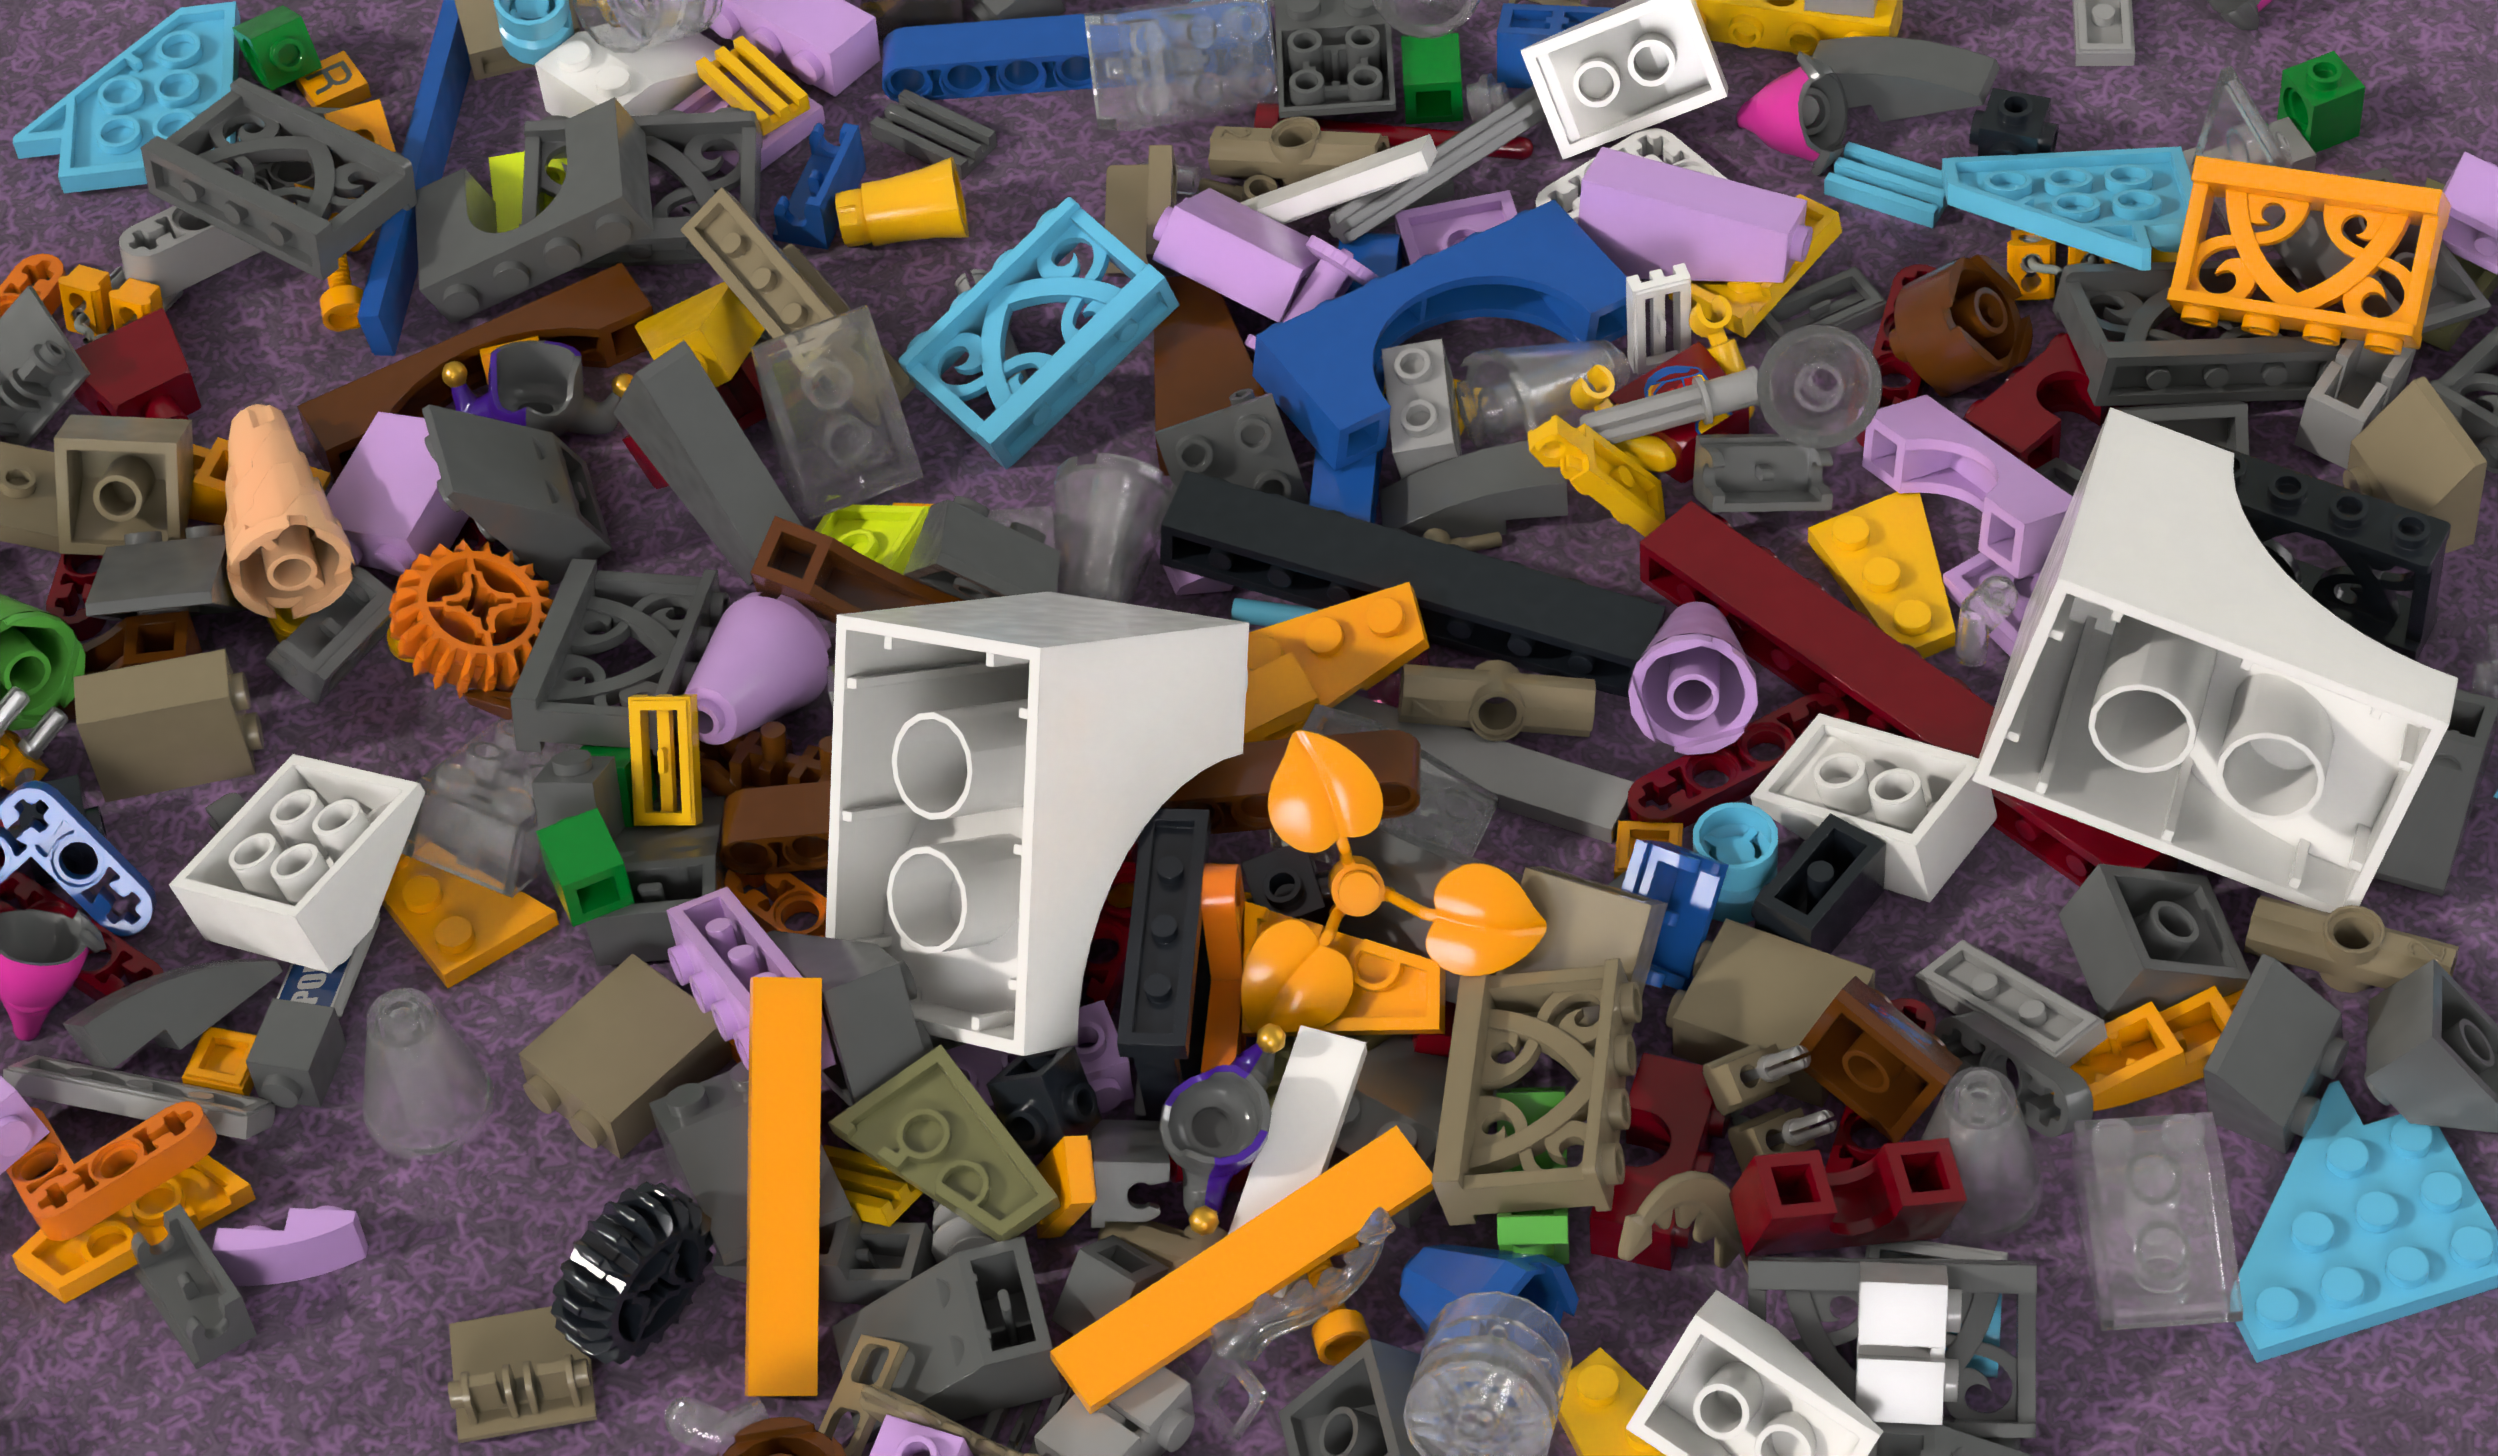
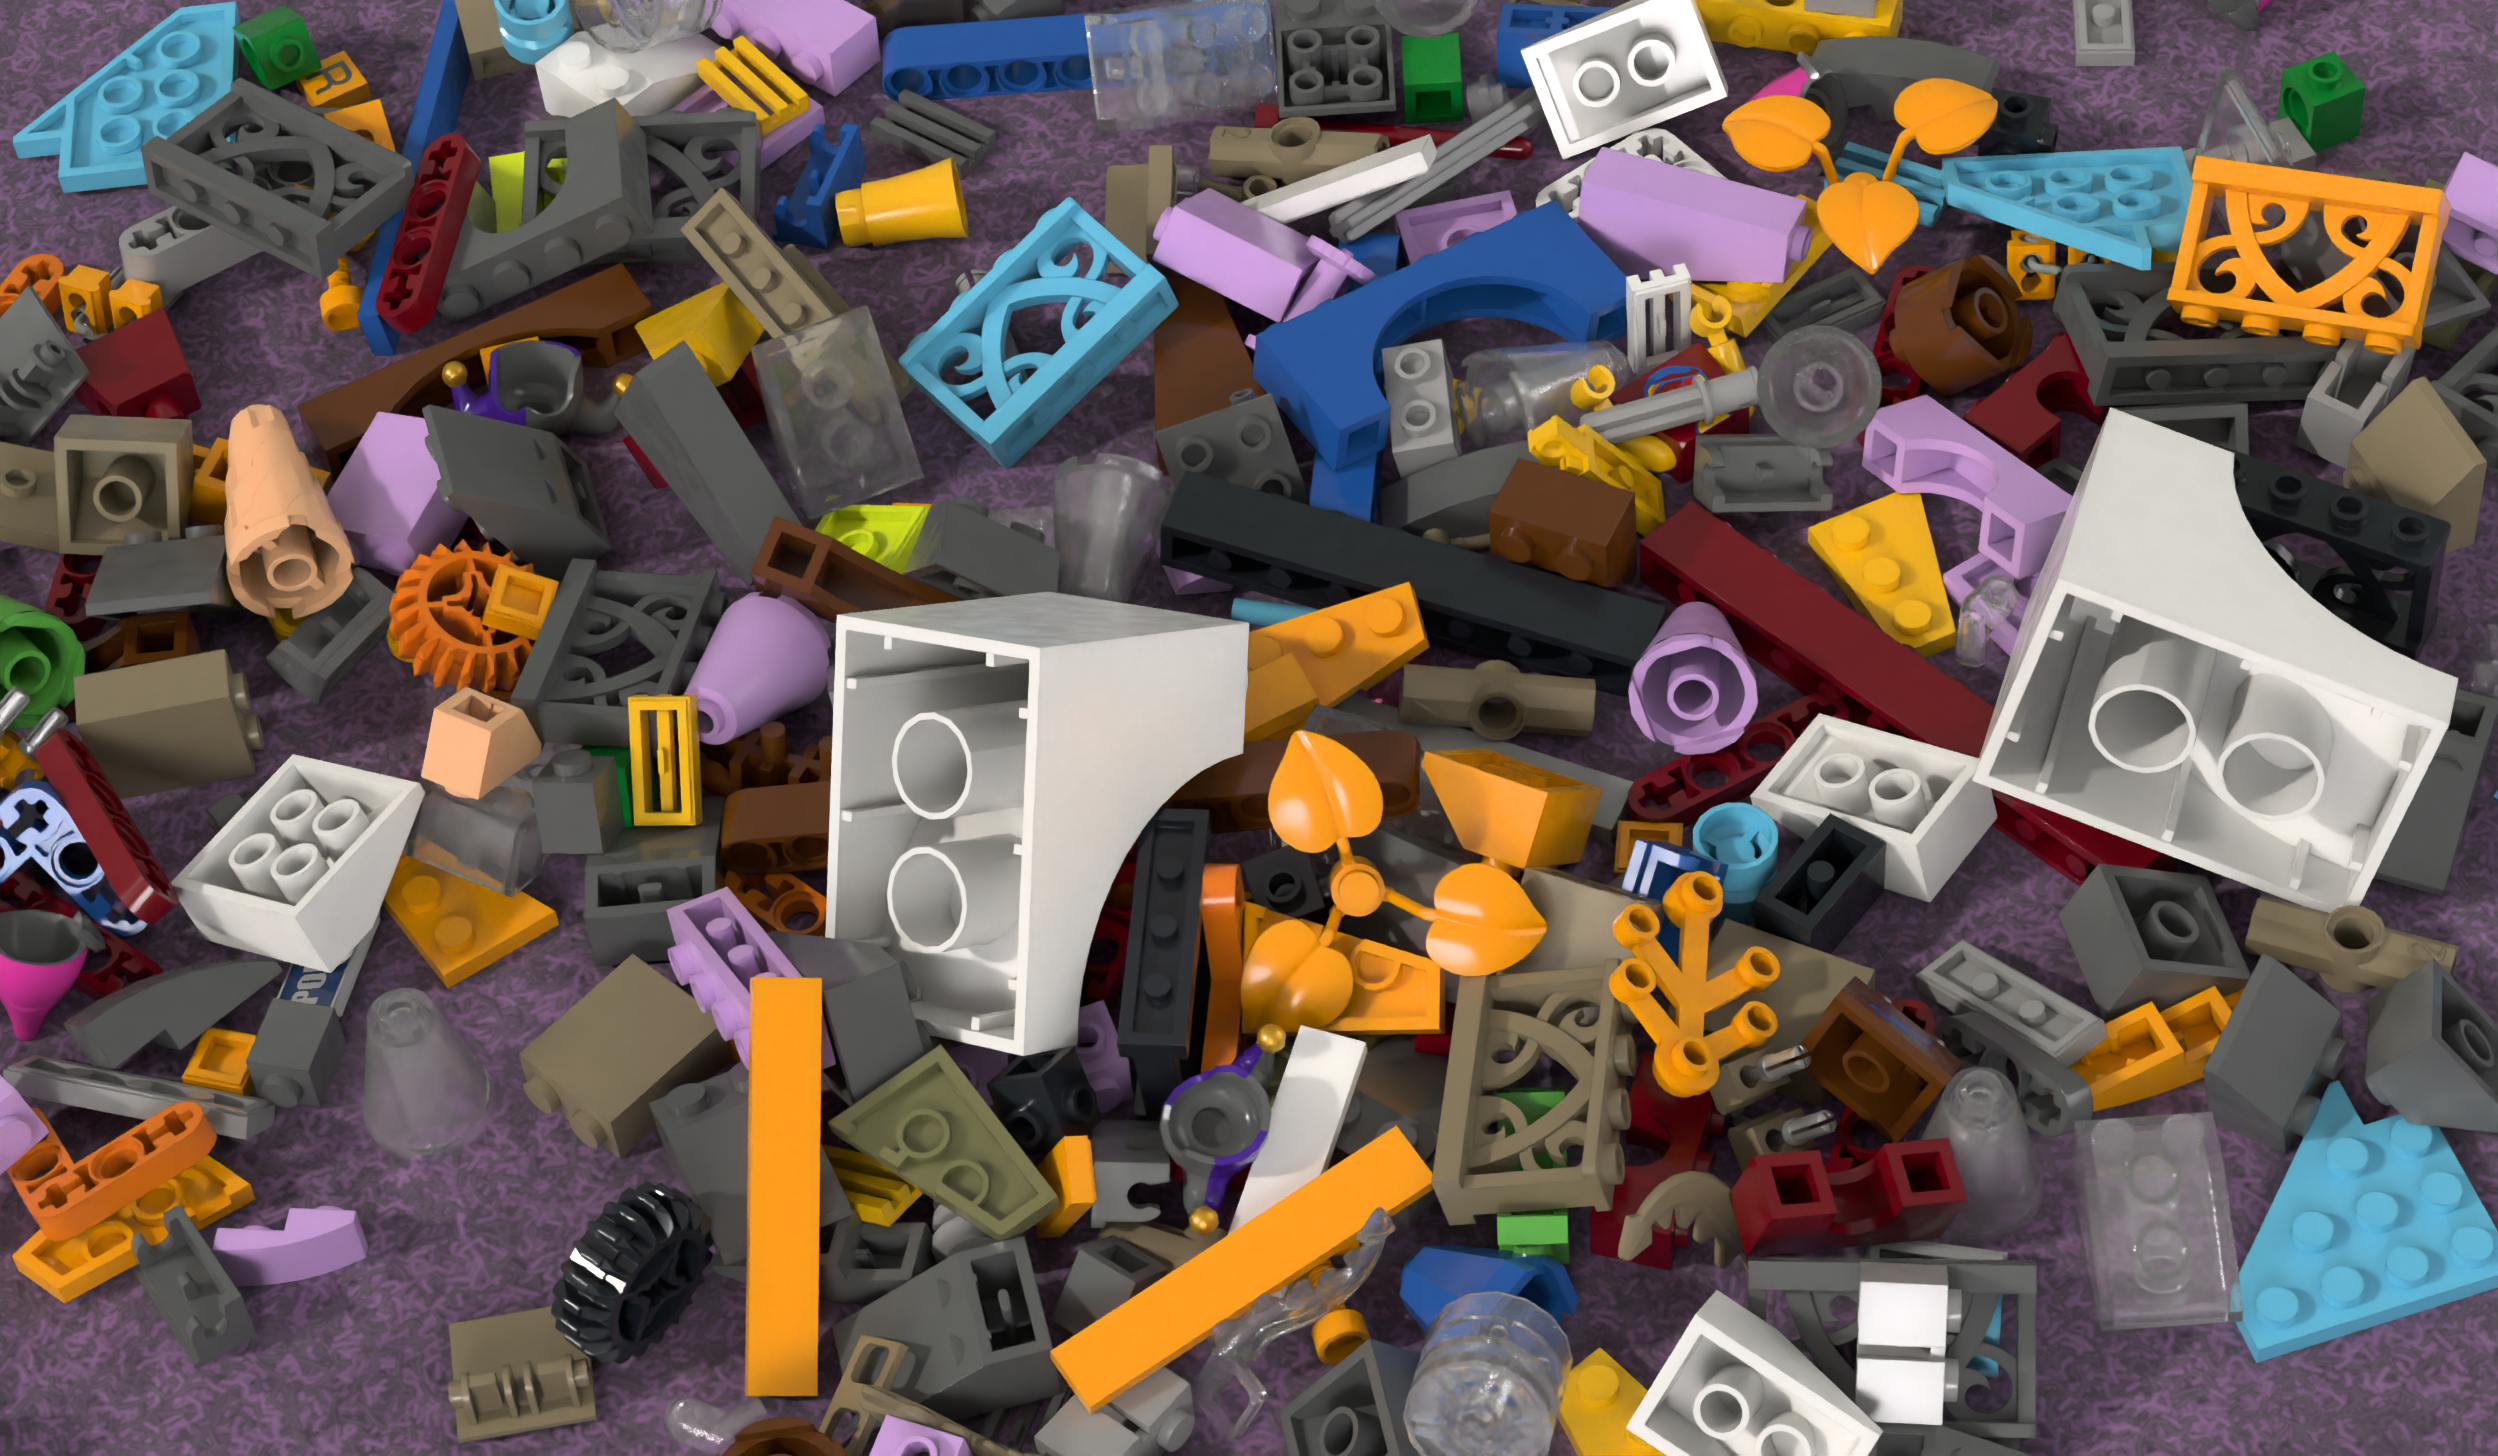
(106, 826): none -> dark red beam
(413, 291): none -> dark red beam
(477, 744): none -> light nougat slope
(519, 602): none -> light orange tile
(585, 867): green brick -> none
(1512, 808): none -> light orange slope
(1565, 525): none -> reddish brown slope
(1683, 1058): none -> light orange plant
(1862, 213): none -> light orange plant

